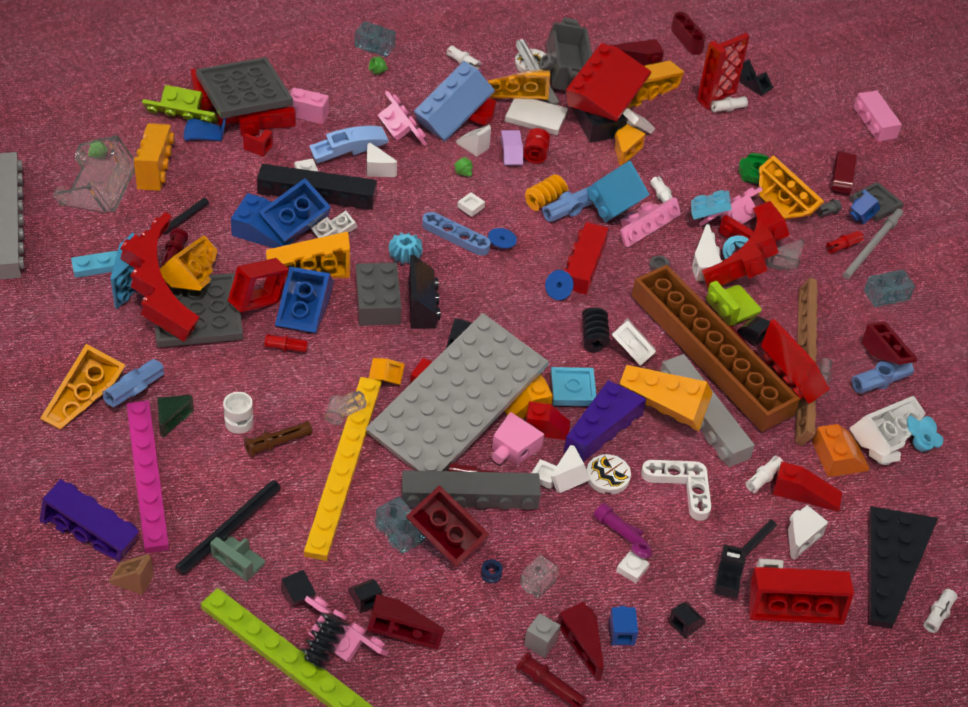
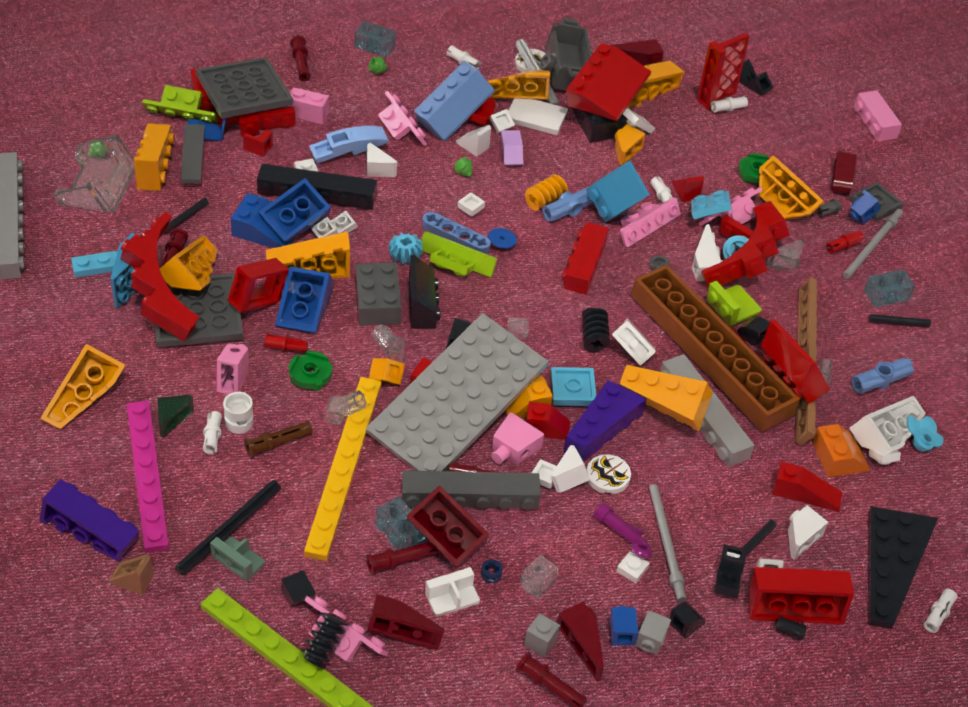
(133, 383): medium blue piece -> none
(193, 153): none -> dark grey slope
(212, 432): none -> white pin
(236, 360): none -> bright pink torso
(300, 54): none -> dark red pin
(310, 380): none -> green plate
(365, 594): black brick -> none
(390, 344): none -> clear piece
(392, 558): none -> dark red pin
(451, 592): none -> white panel
(457, 256): none -> lime bracket
(502, 121): none -> white plate
(518, 327): none -> clear tile
(536, 146): red wheel -> none
(559, 284): blue piece -> none
(653, 632): none -> light grey brick
(676, 578): none -> light grey bar
(688, 33): dark red beam -> none
(688, 188): none -> red slope
(691, 481): white beam -> none
(764, 474): white pin -> none
(791, 627): none -> black pin
(886, 345): dark red slope -> none
(899, 320): none -> black bar

